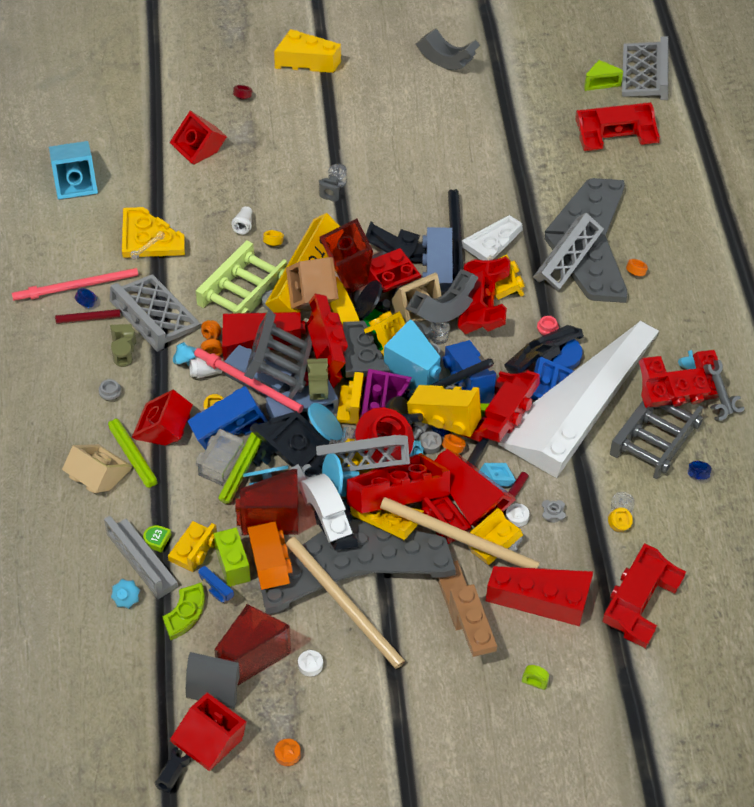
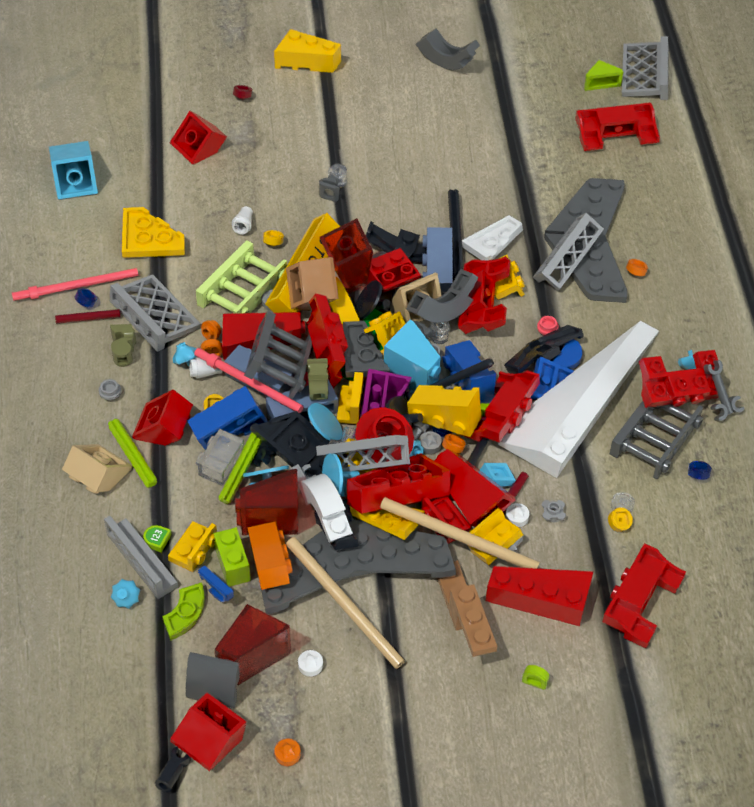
(135, 254): clear hinge -> none

